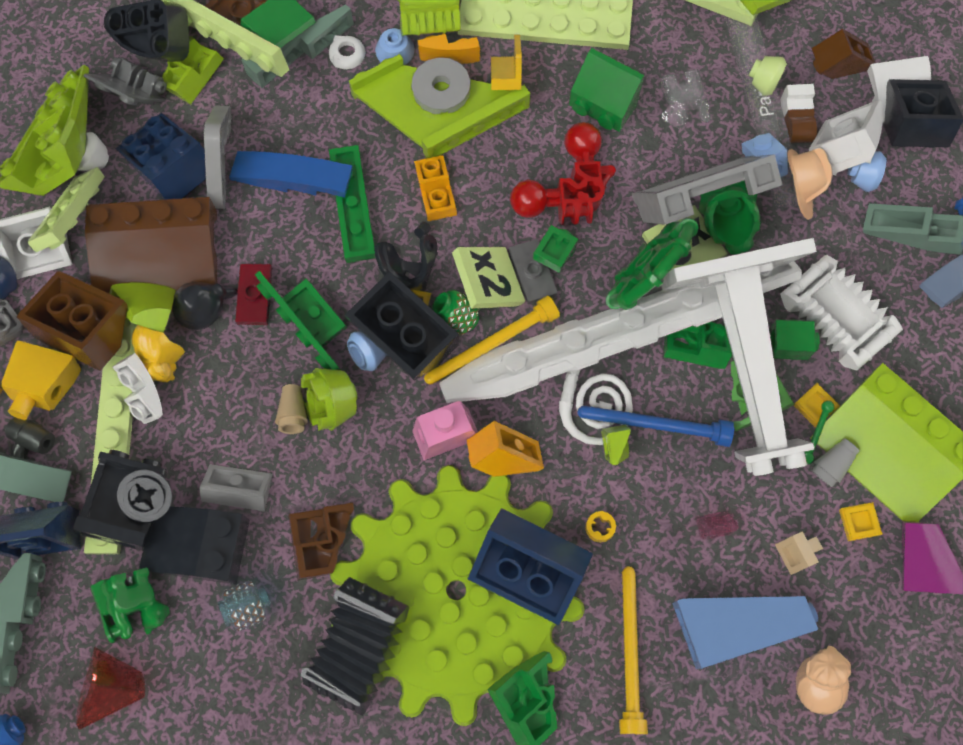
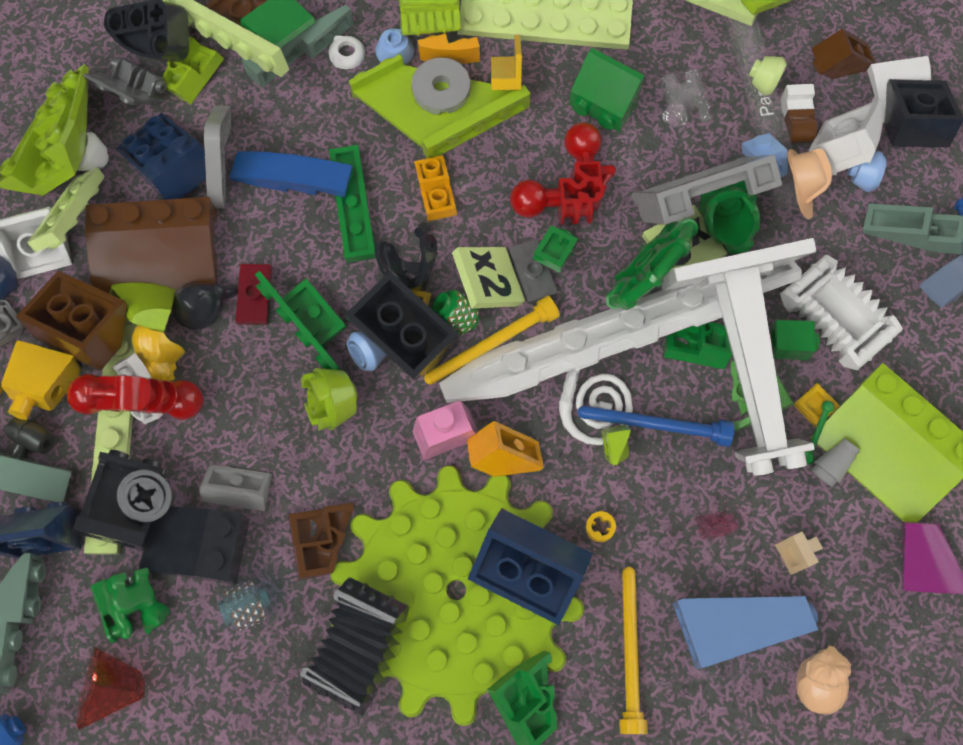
(92, 394): none -> red piece
(291, 411): tan cone -> none
(860, 521): yellow tile -> none

